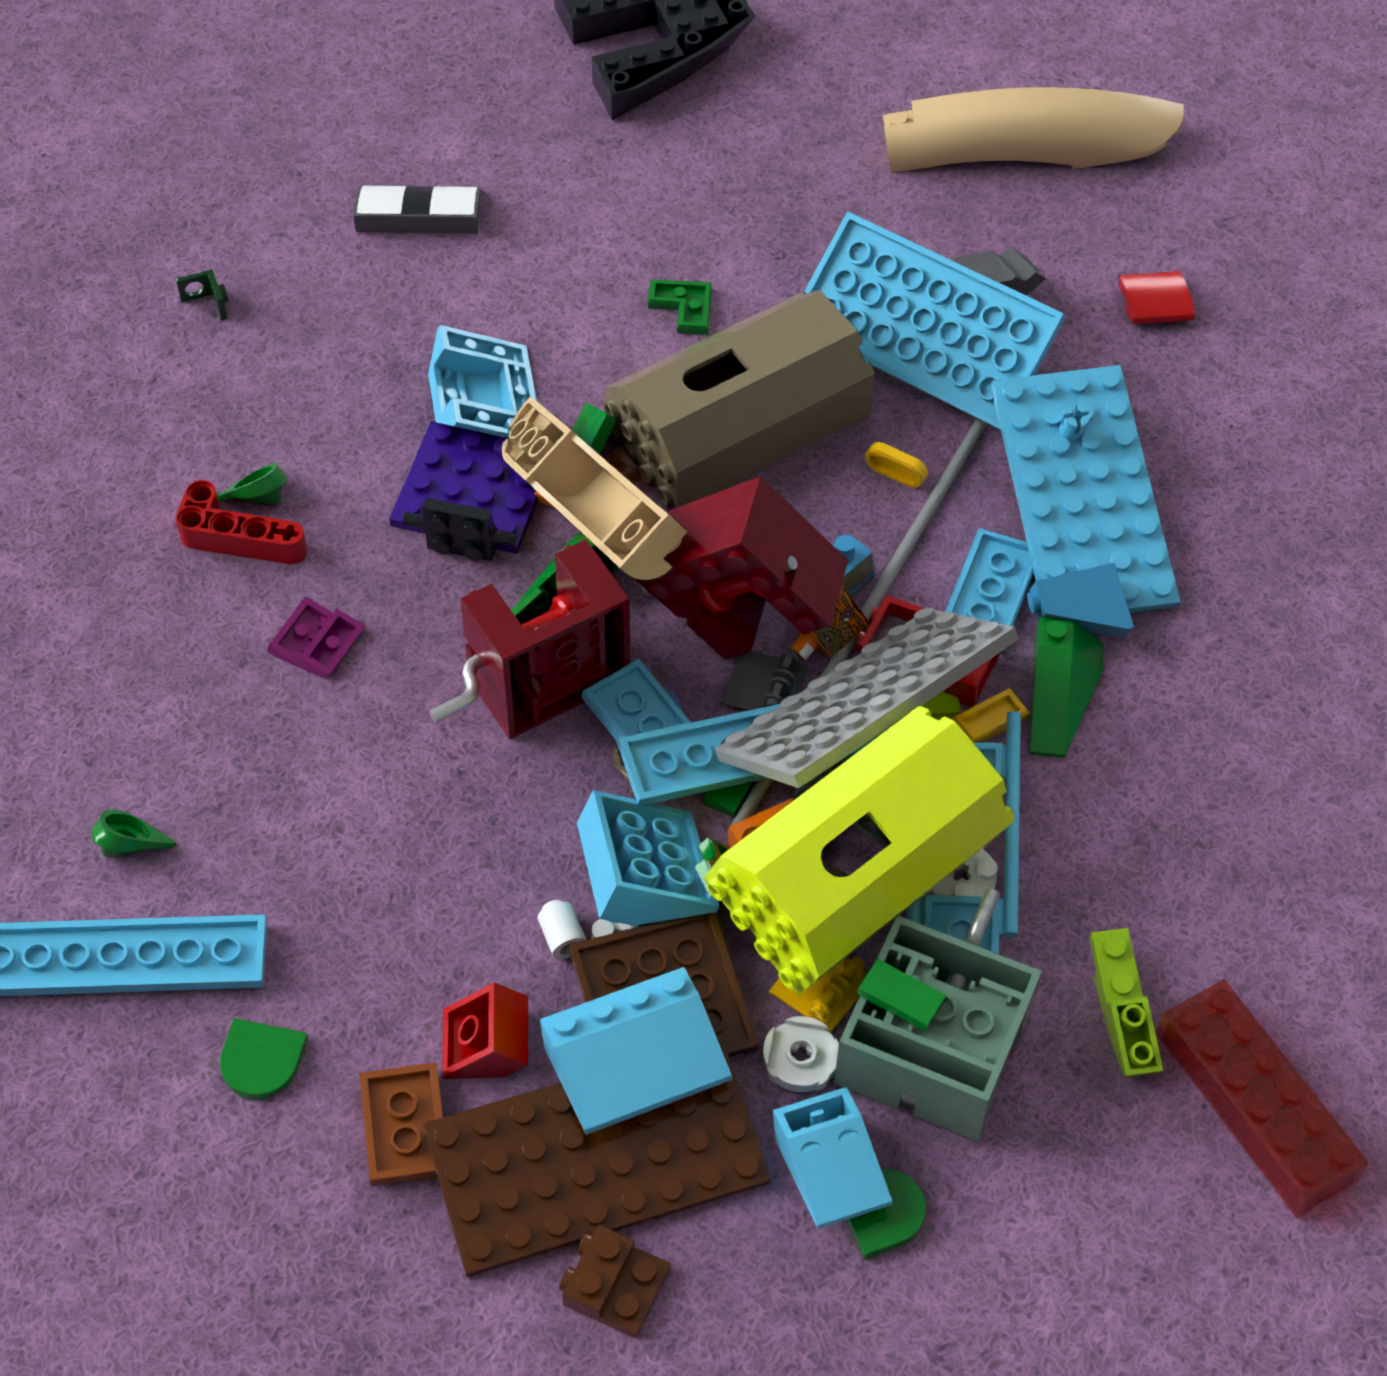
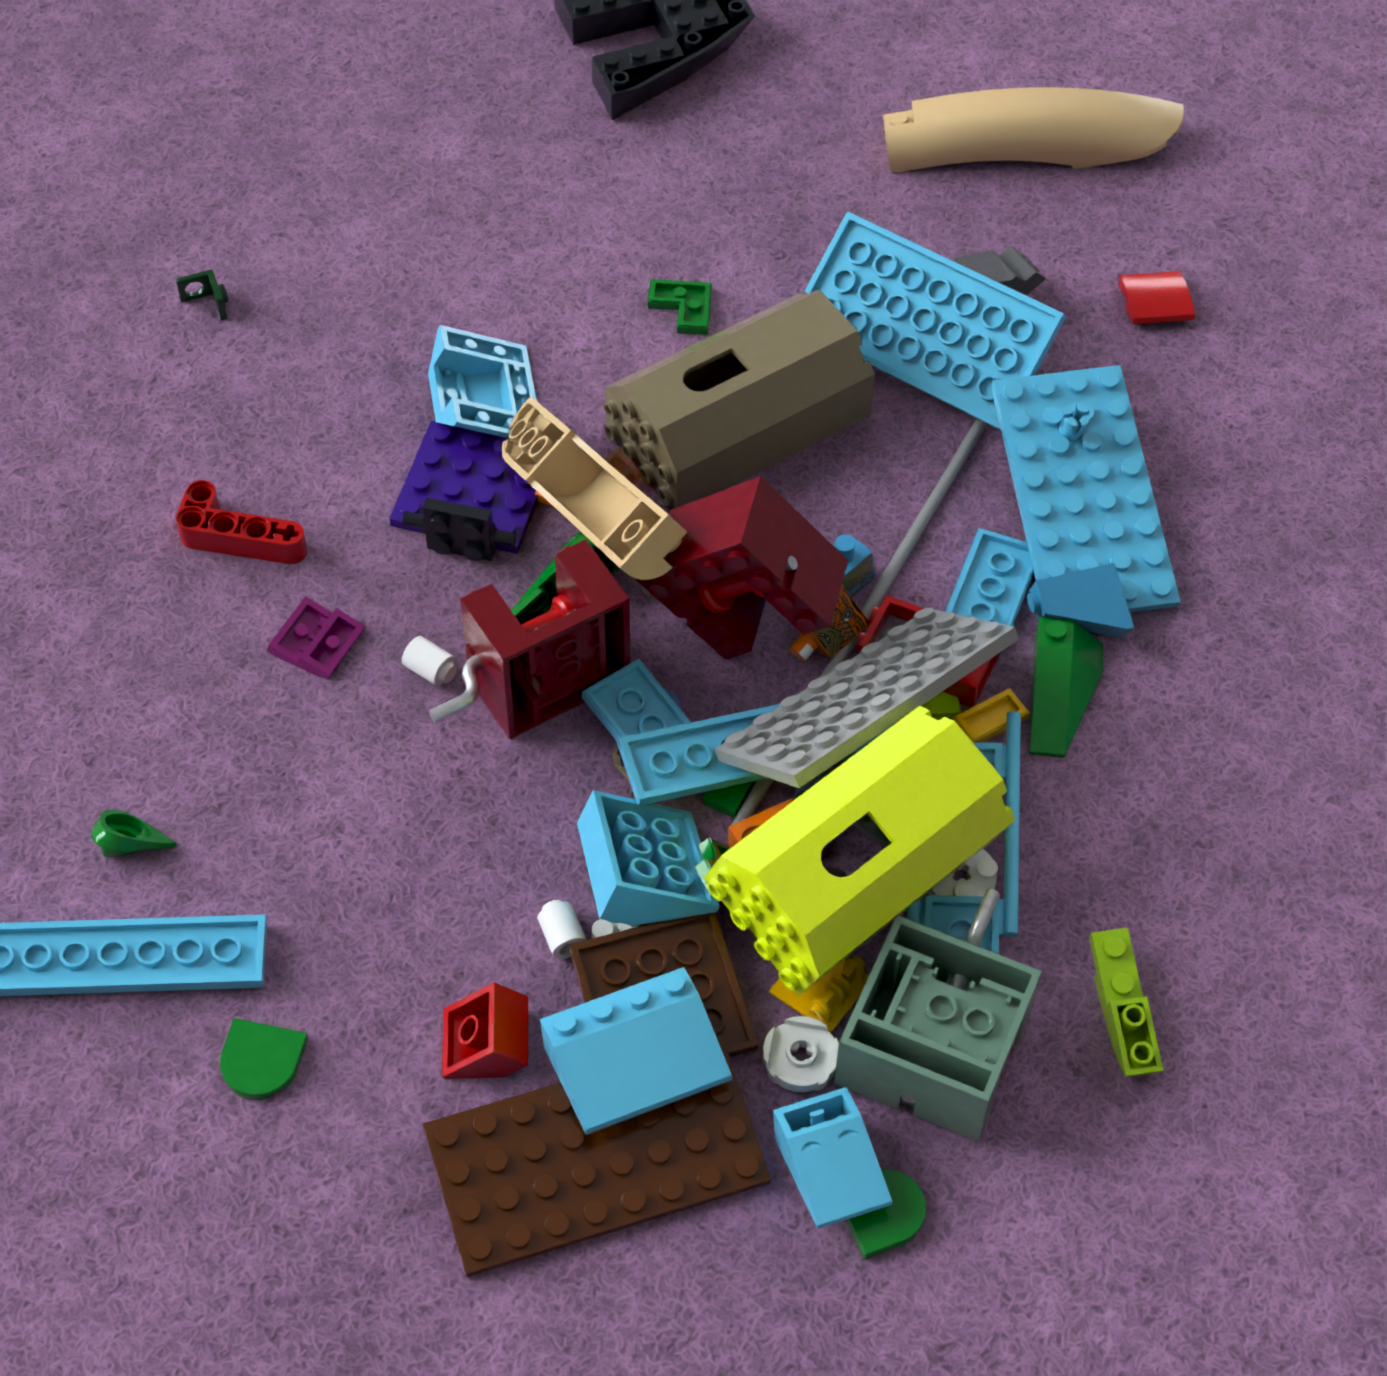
(259, 487): green piece -> none
(394, 1114): dark orange plate -> none
(417, 209): slope -> none
(429, 661): none -> white brick
(594, 426): green tile -> none
(614, 1281): reddish brown plate -> none
(764, 680): dark grey hinge -> none
(896, 464): yellow tile -> none
(901, 995): green tile -> none
(1261, 1098): clear red brick -> none

